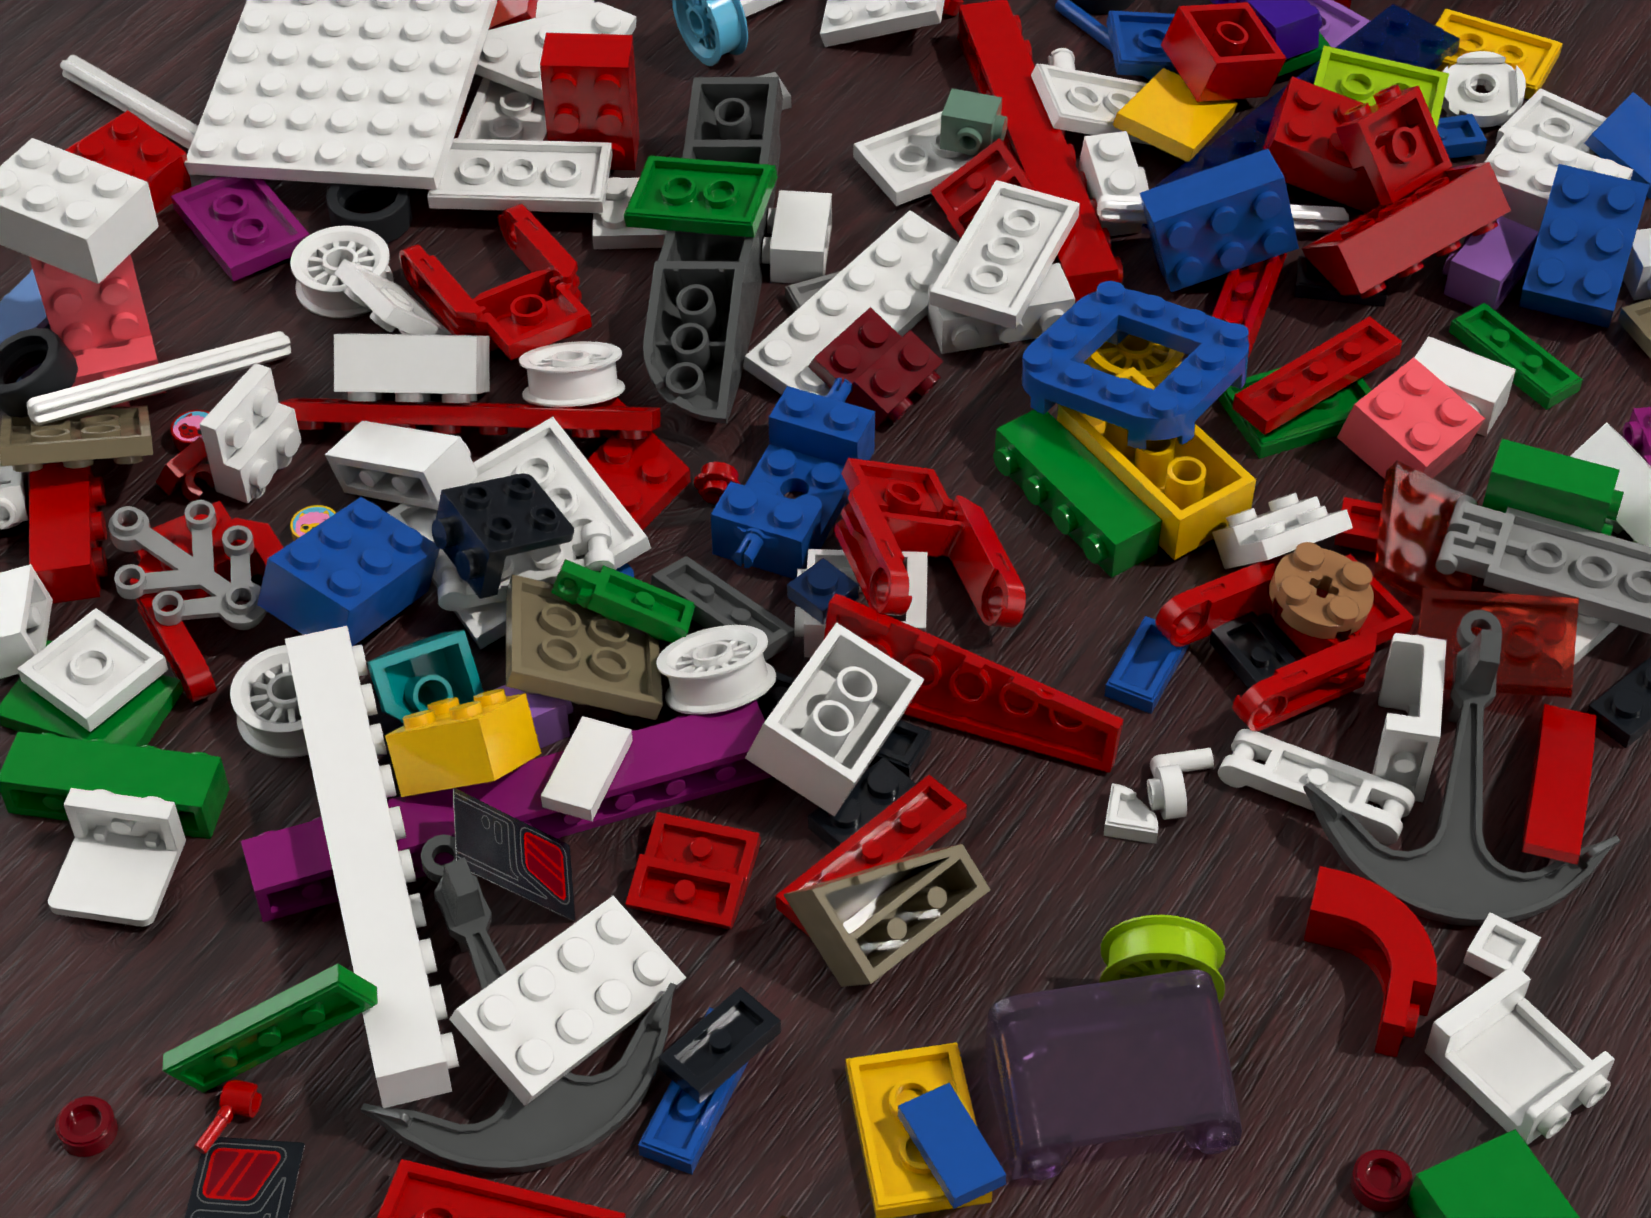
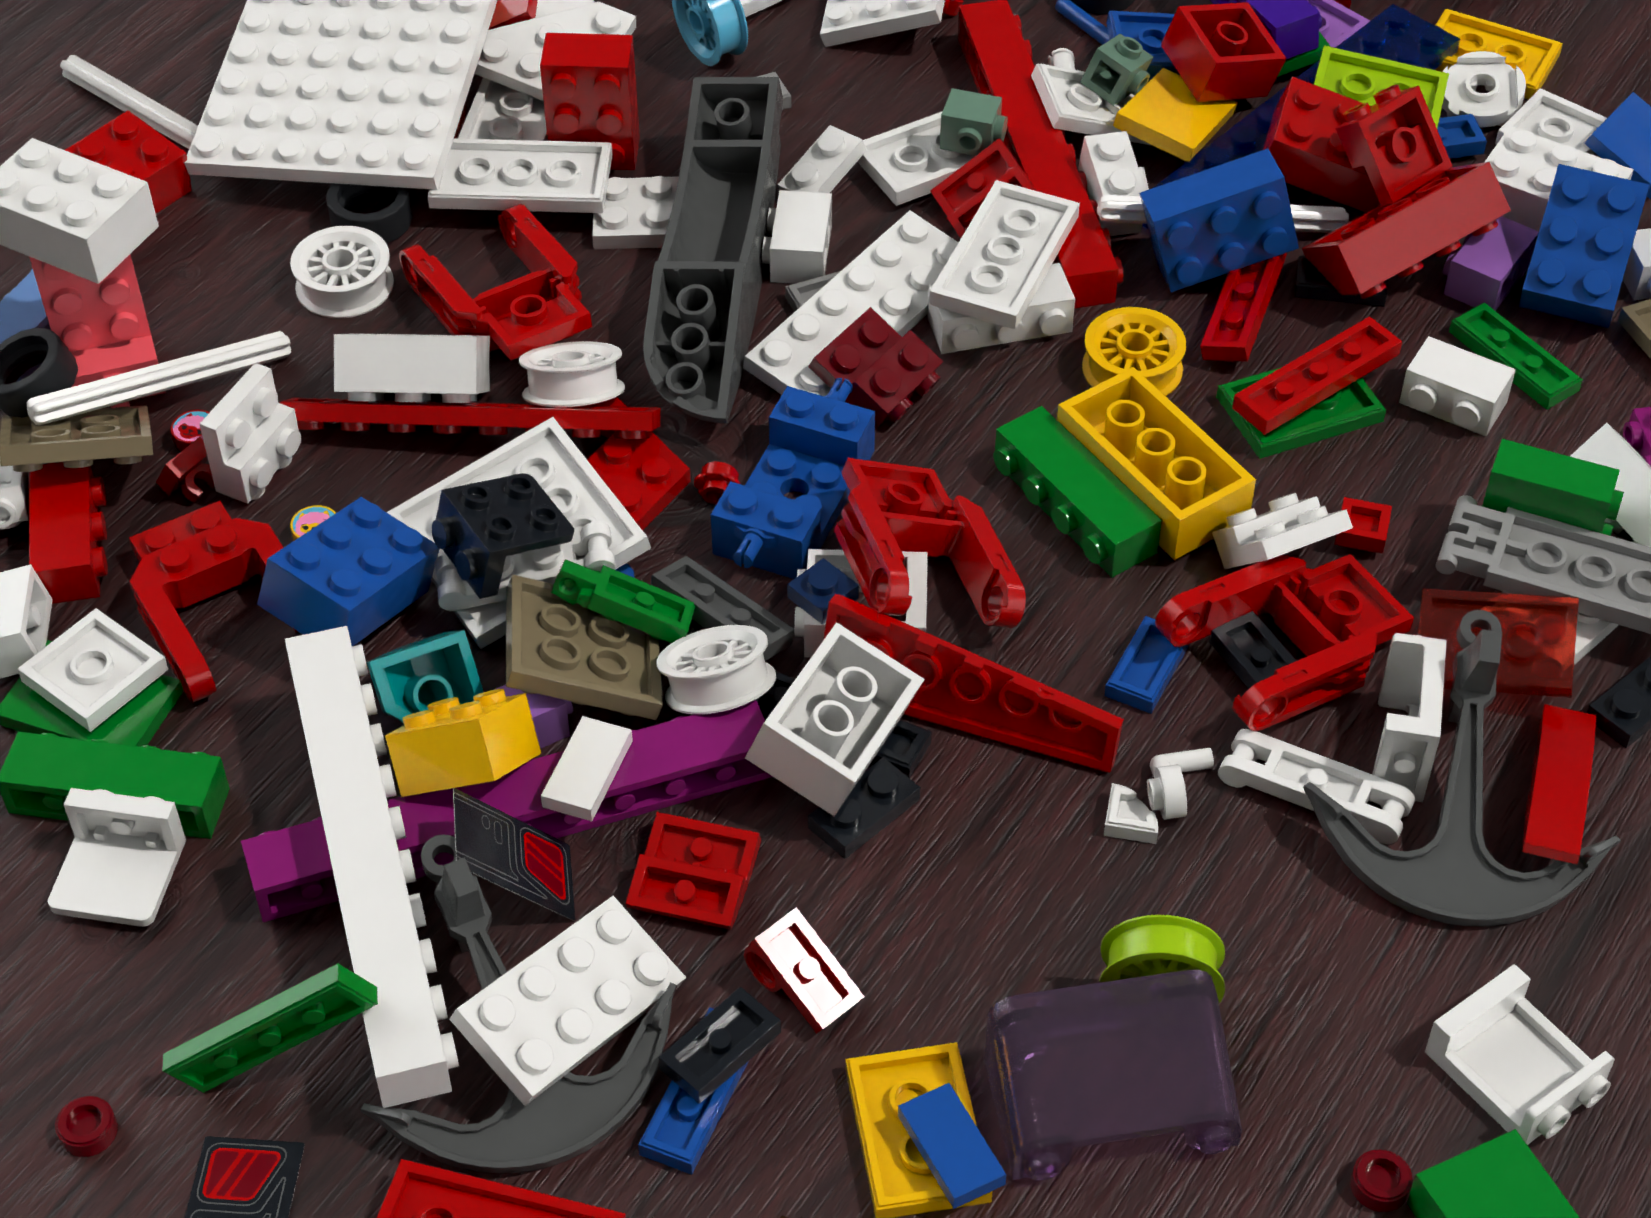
(189, 571): light grey plant -> none
(236, 1098): red hand -> none
(240, 223): magenta plate -> none
(268, 705): white wheel -> none
(389, 302): white plate -> none
(400, 463): white brick -> none
(701, 196): green tile -> none
(800, 963): none -> plate
(824, 162): none -> white plate
(886, 911): dark tan wedge -> none
(897, 832): red plate -> none
(1056, 371): blue plate -> none
(1117, 69): none -> sand green brick
(1313, 568): medium nougat plate -> none
(1386, 936): red arch -> none
(1411, 421): coral brick -> none
(1412, 532): clear red plate -> none
(1500, 946): white plate -> none

